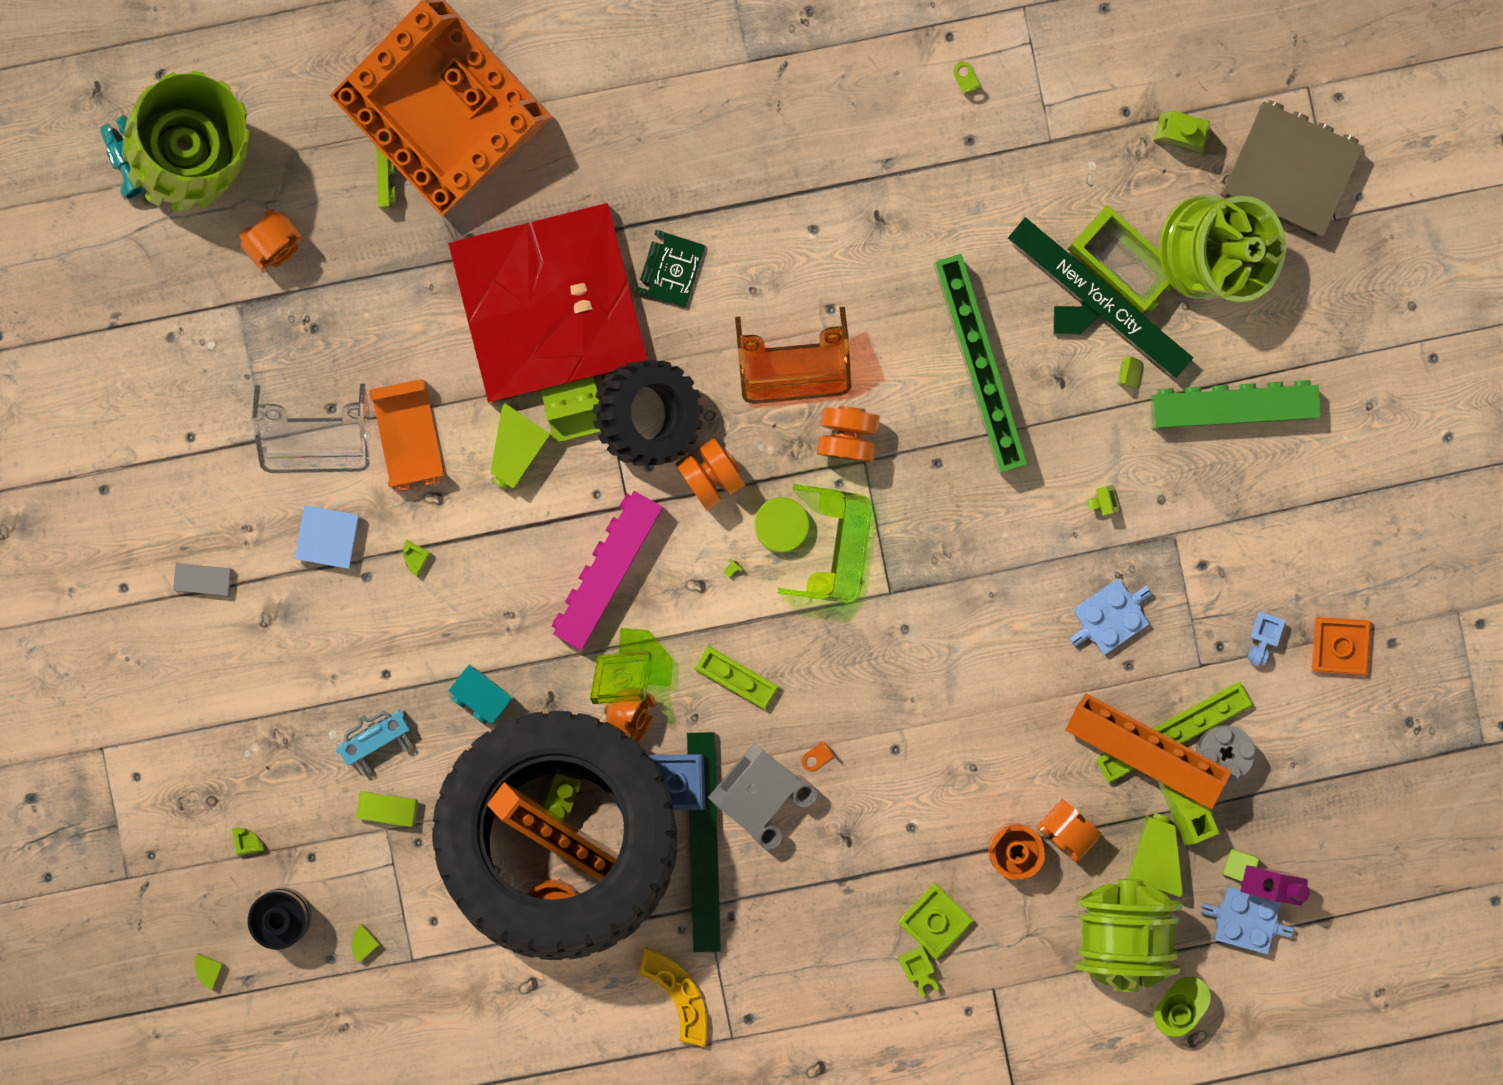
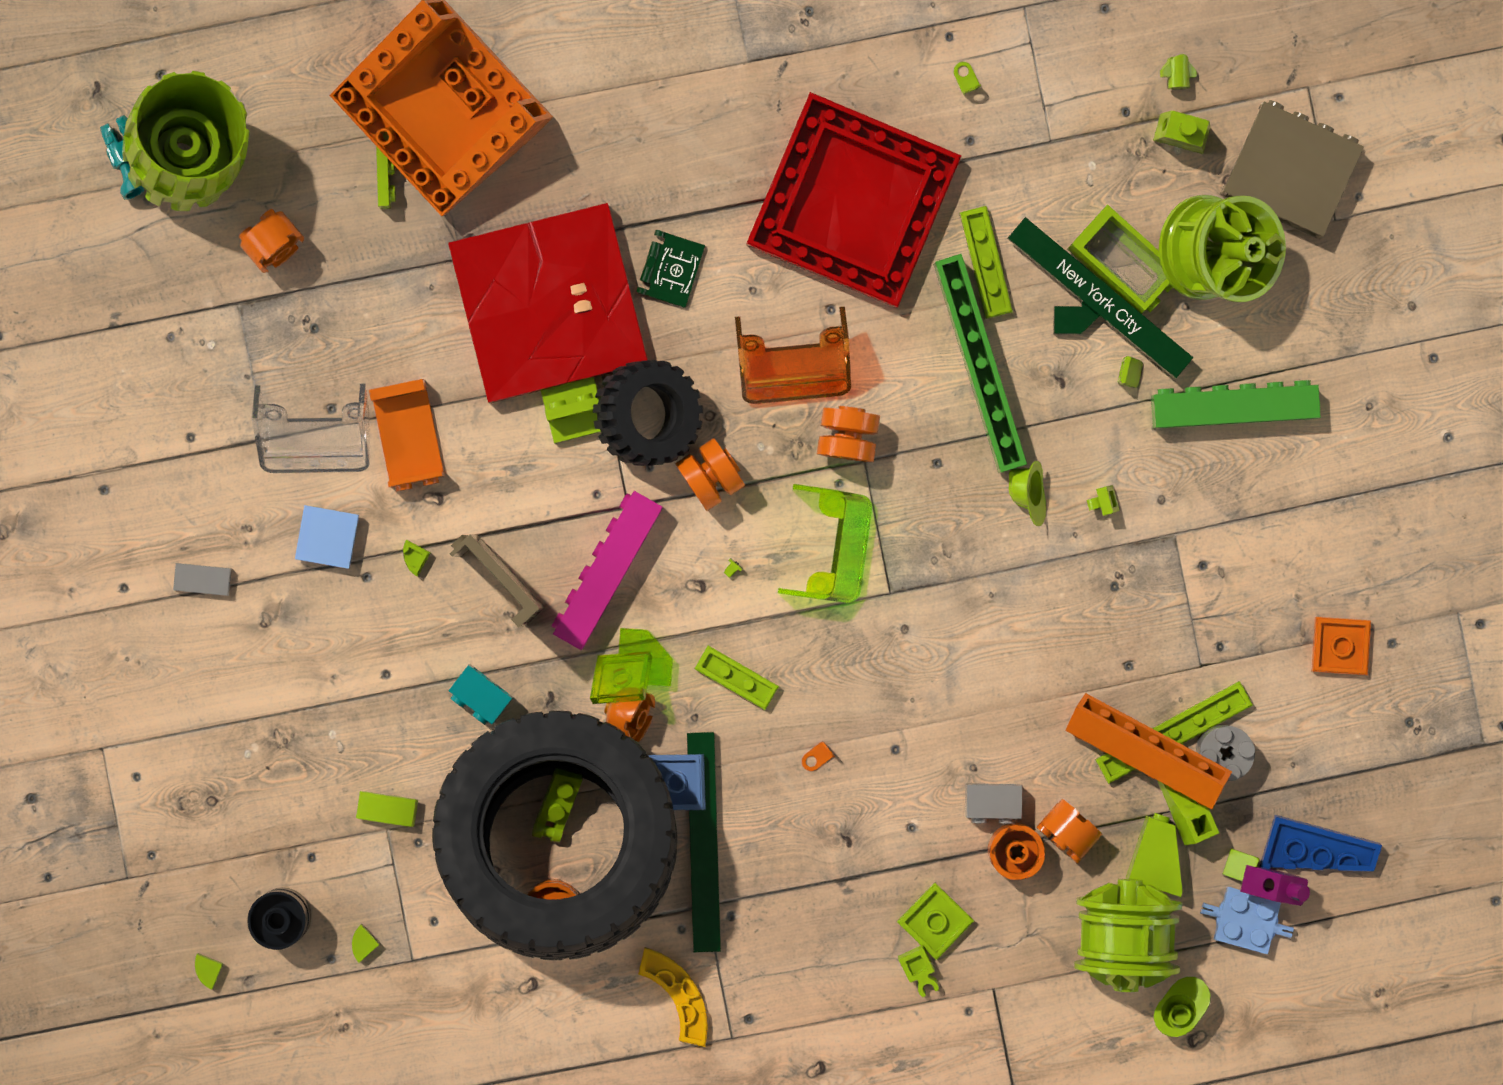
(246, 841): lime tile -> none
(373, 737): medium azure piece -> none
(507, 578): none -> dark tan panel
(515, 447): lime slope -> none
(552, 832): orange brick -> none
(757, 790): light grey piece -> none
(781, 524): lime tile -> none
(853, 200): none -> red tile
(985, 262): none -> lime tile
(993, 801): none -> light grey brick
(1028, 491): none -> lime piece
(1110, 616): light blue plate -> none
(1178, 72): none -> lime piece
(1268, 631): light blue plate -> none
(1305, 845): none -> blue wing

